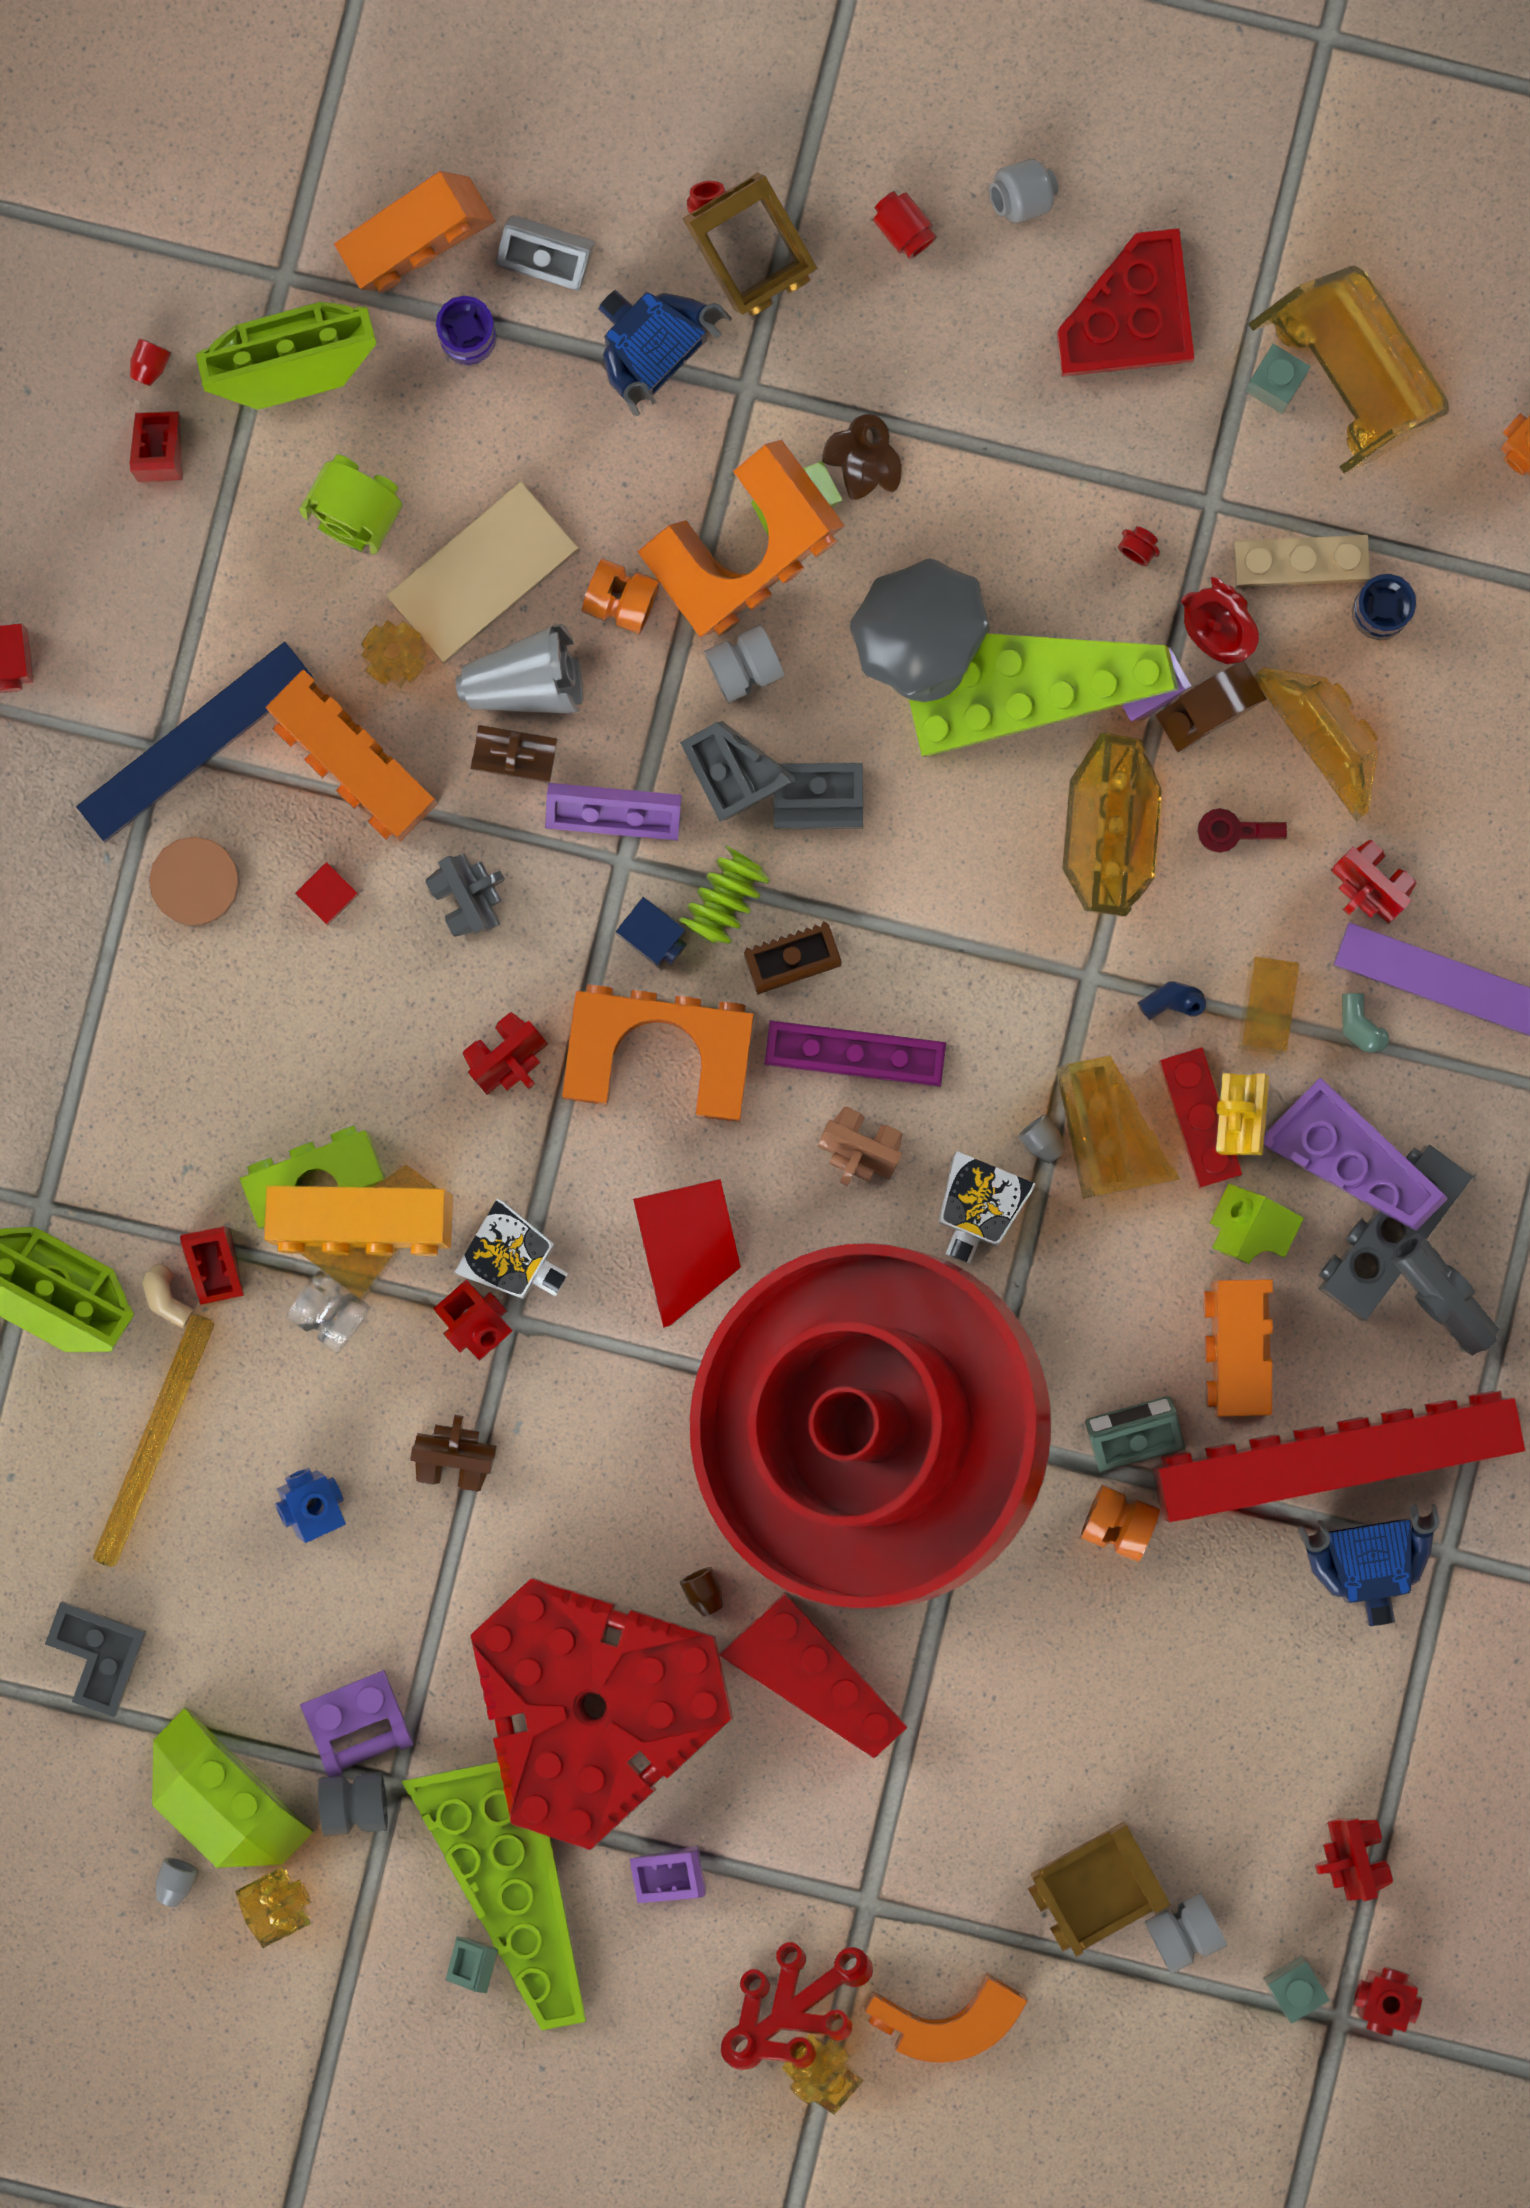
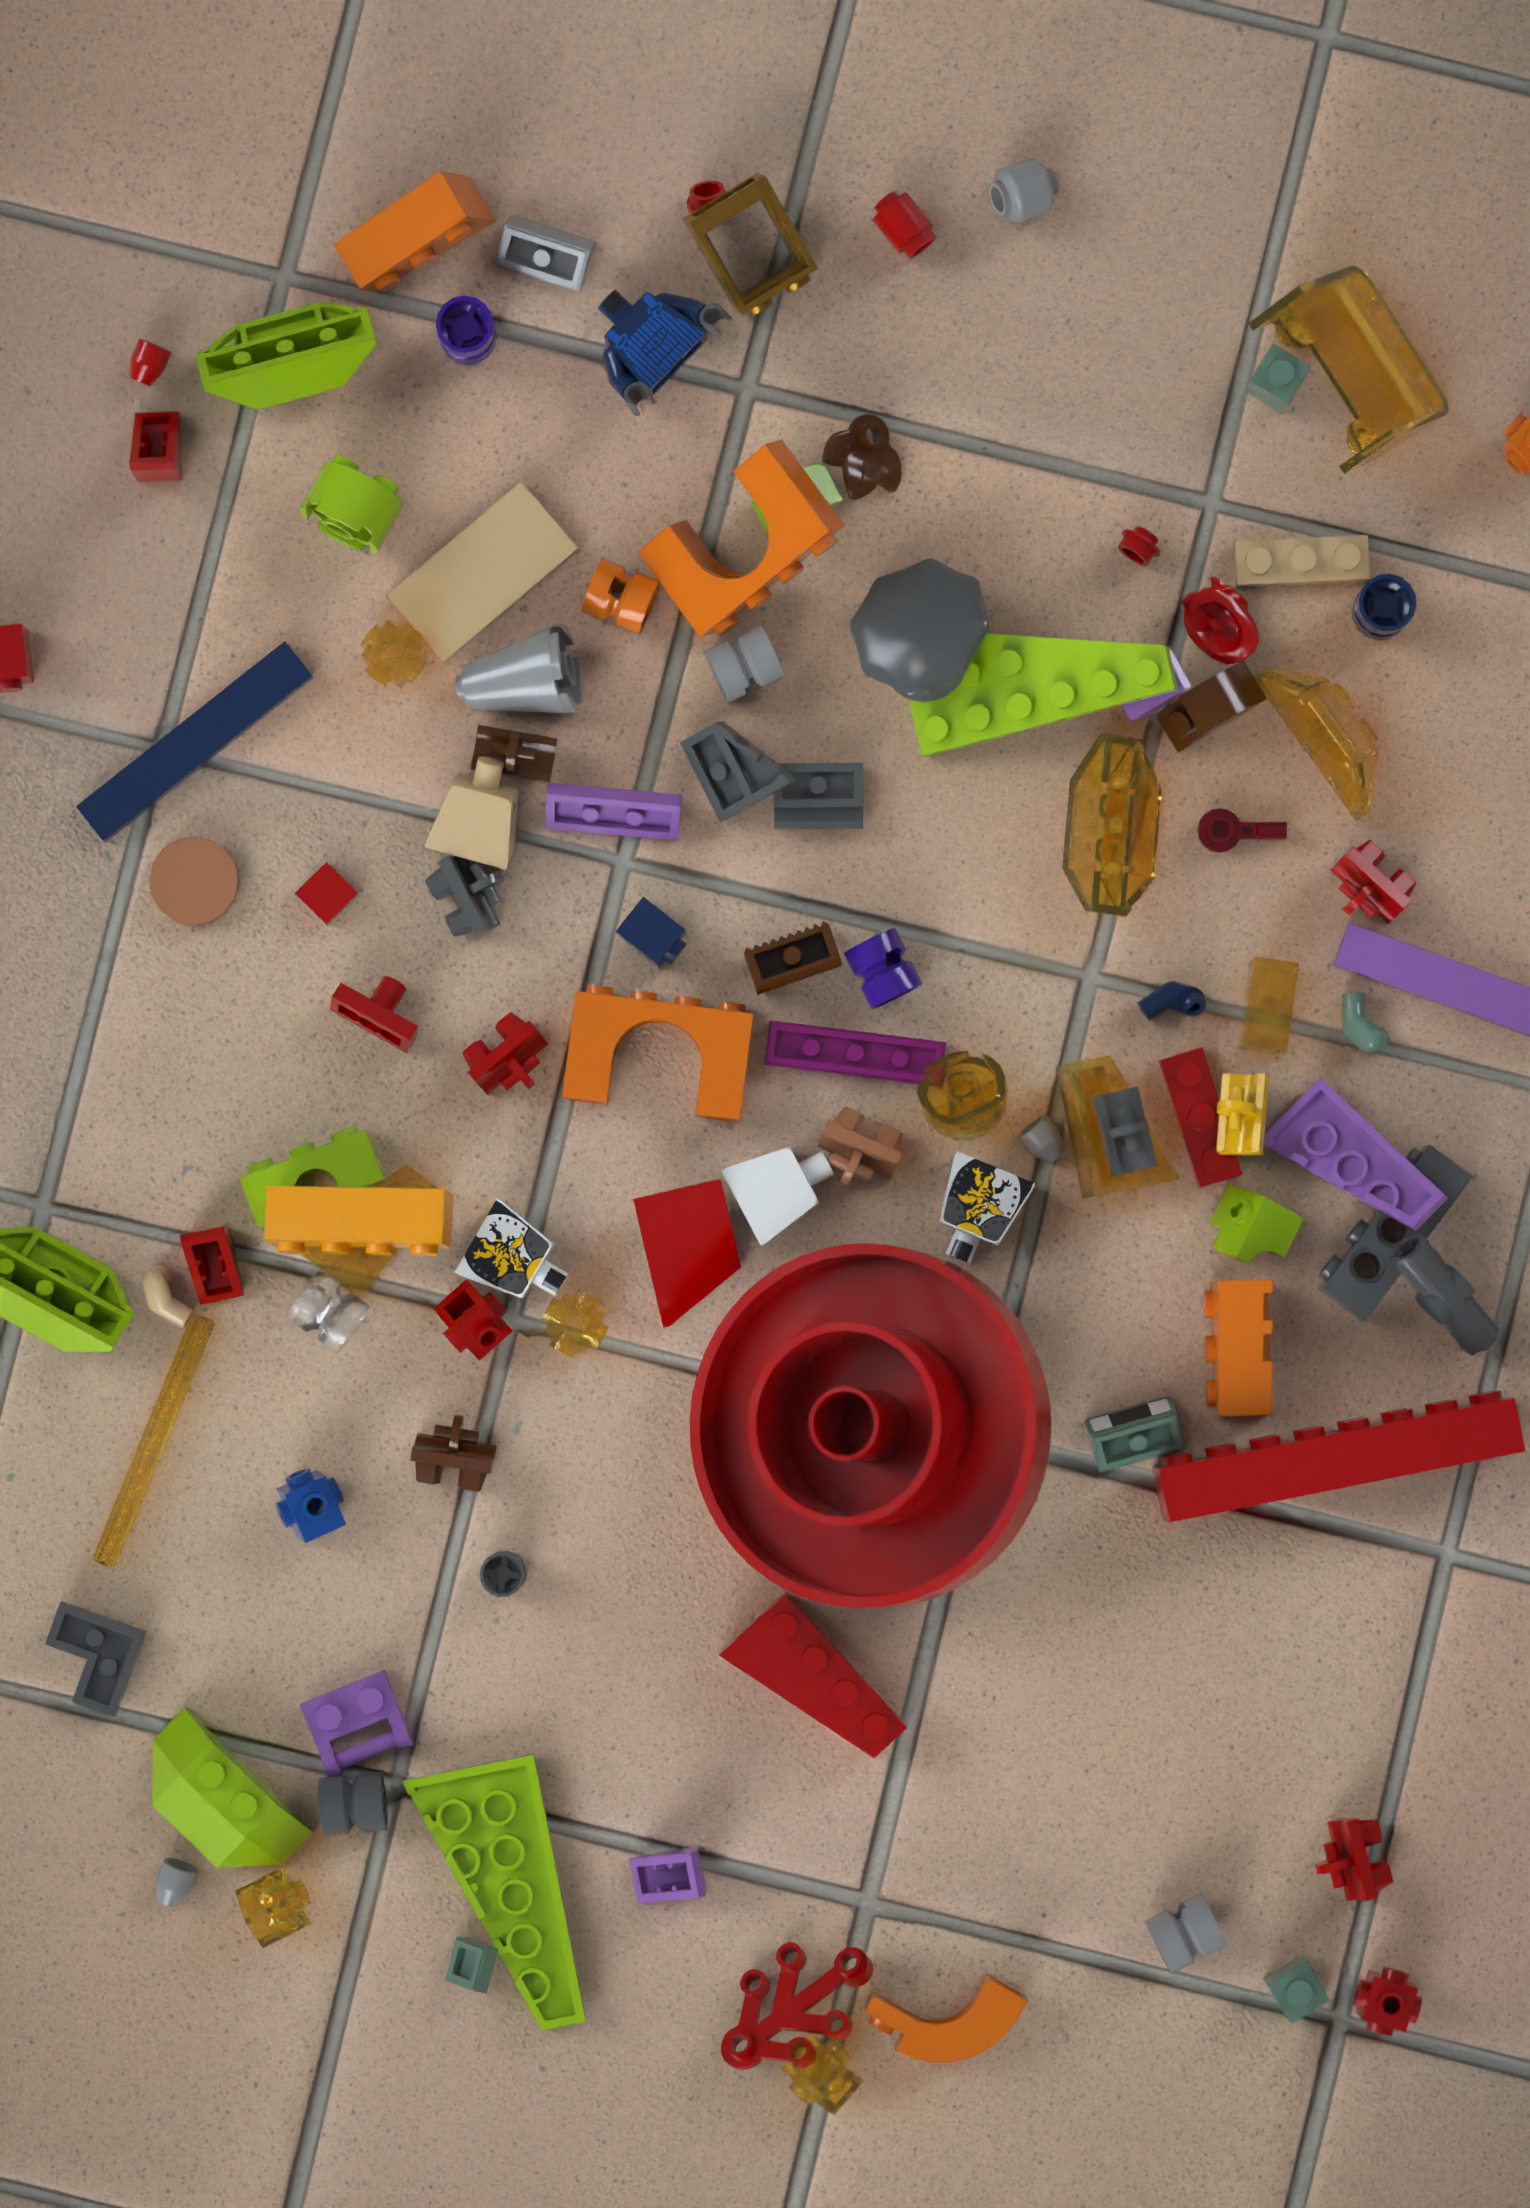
(350, 757): orange wedge -> none
(377, 1013): none -> red tile
(478, 817): none -> tan torso
(499, 1578): none -> dark grey wheel
(573, 1770): red plate -> none
(591, 1331): none -> clear yellow brick
(703, 1591): reddish brown hose -> none
(725, 897): lime piece -> none
(776, 1189): none -> white torso
(883, 968): none -> dark purple wheel
(963, 1095): none -> clear yellow cylinder
(1097, 1889): pearl gold panel -> none
(1120, 1523): orange wheel -> none
(1124, 1131): none -> dark grey hips
(1132, 312): red plate -> none
(1372, 1560): torso -> none

